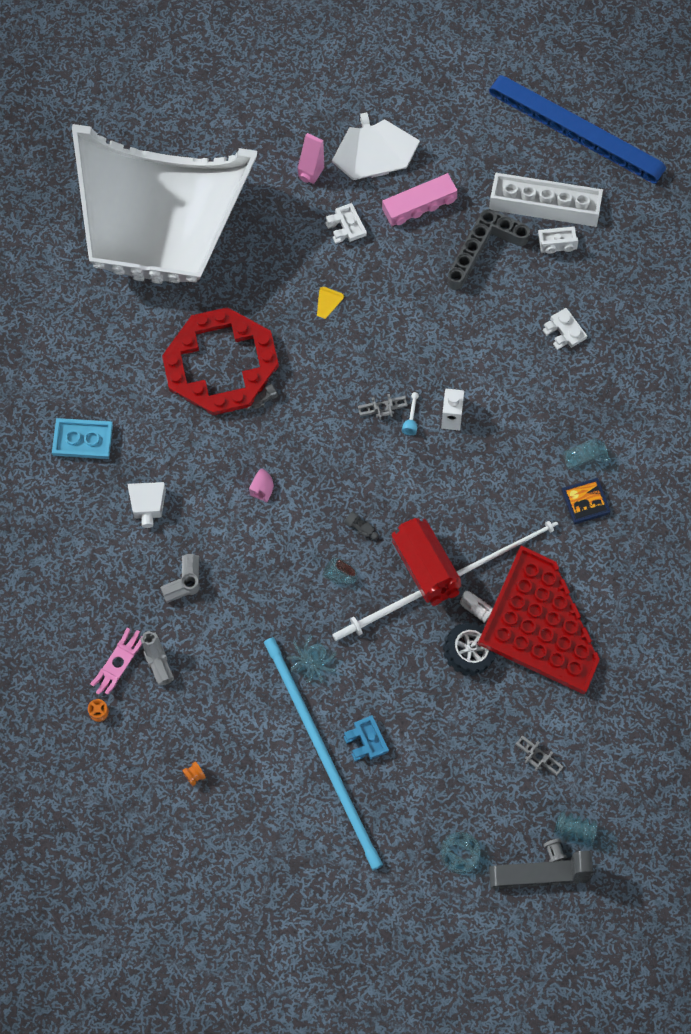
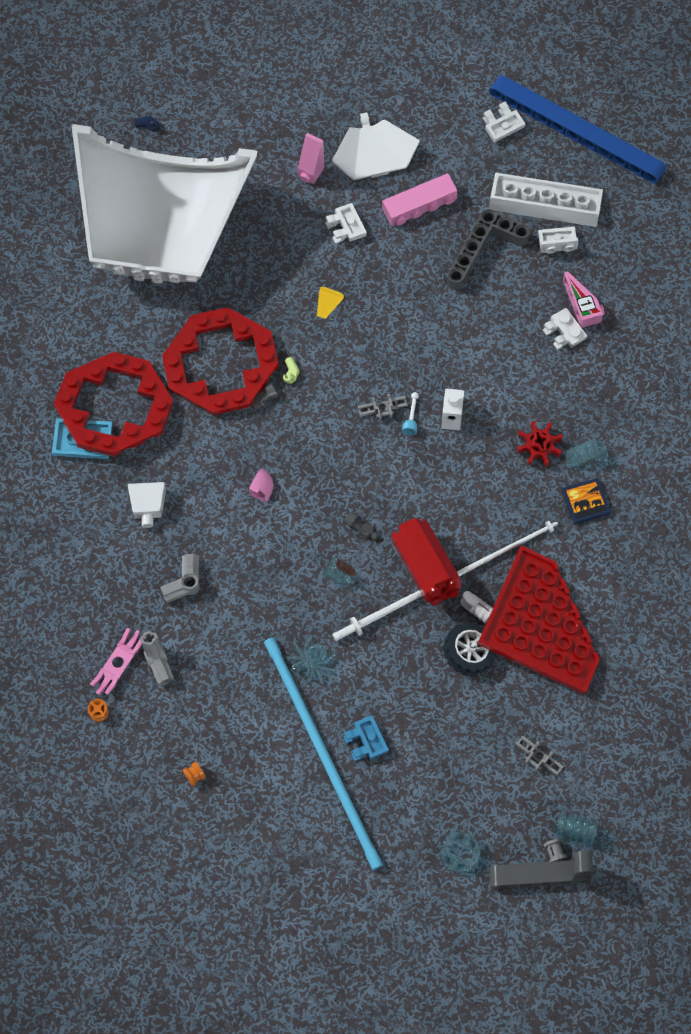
(95, 373): none -> red plate
(148, 122): none -> dark blue arm
(293, 371): none -> yellowish green arm
(504, 126): none -> white plate
(535, 448): none -> red gear
(583, 302): none -> bright pink slope

